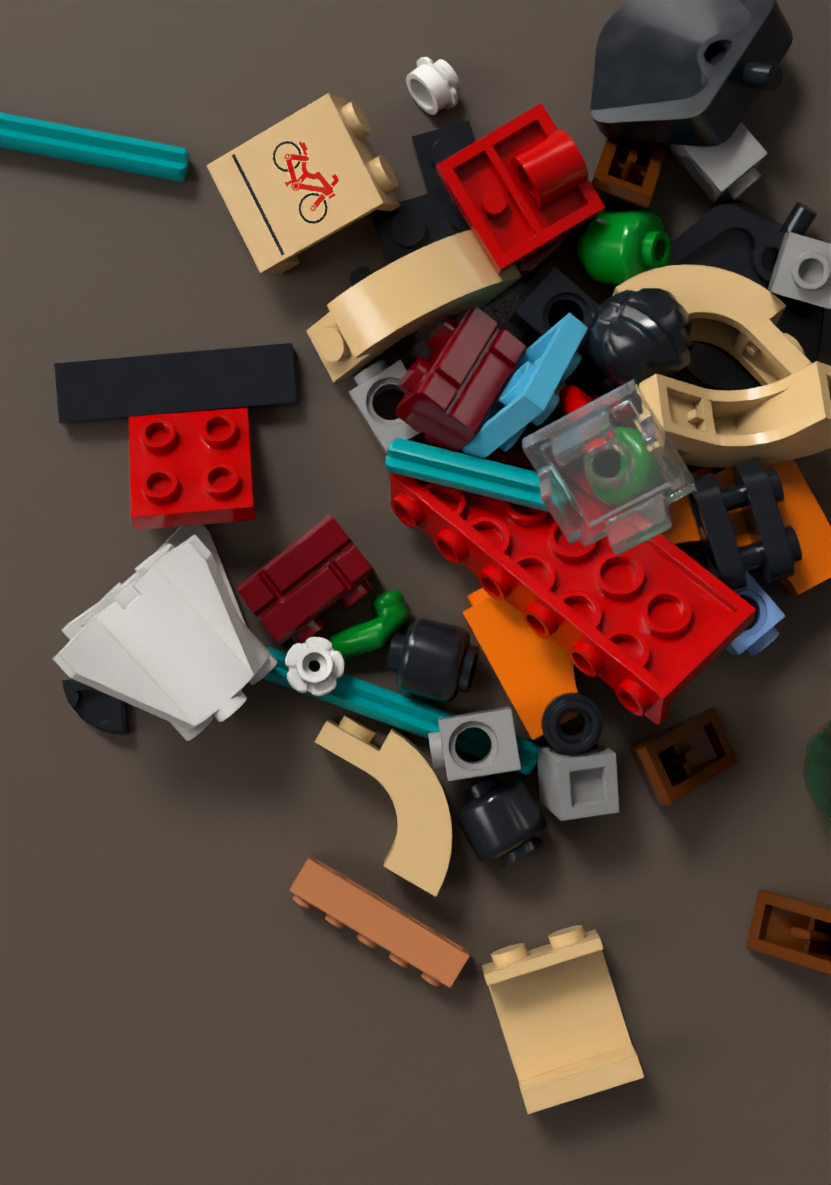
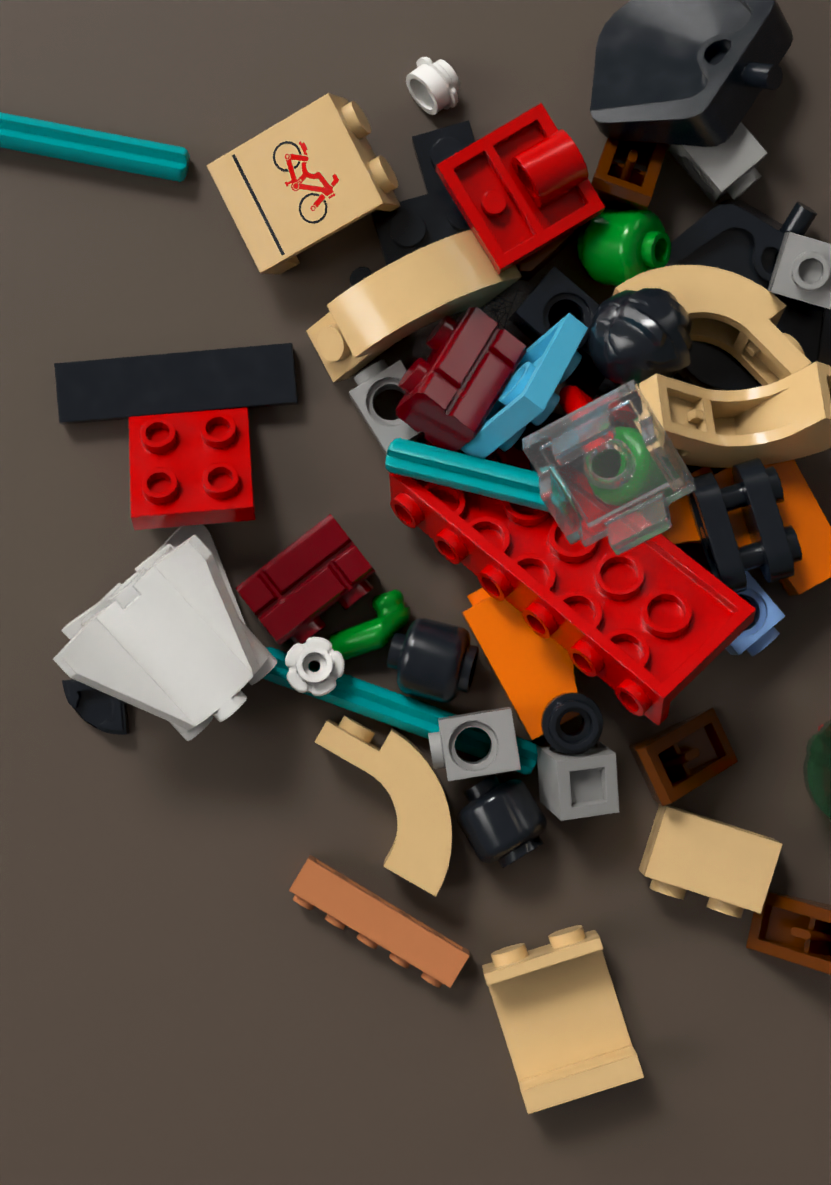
(709, 859): none -> tan brick

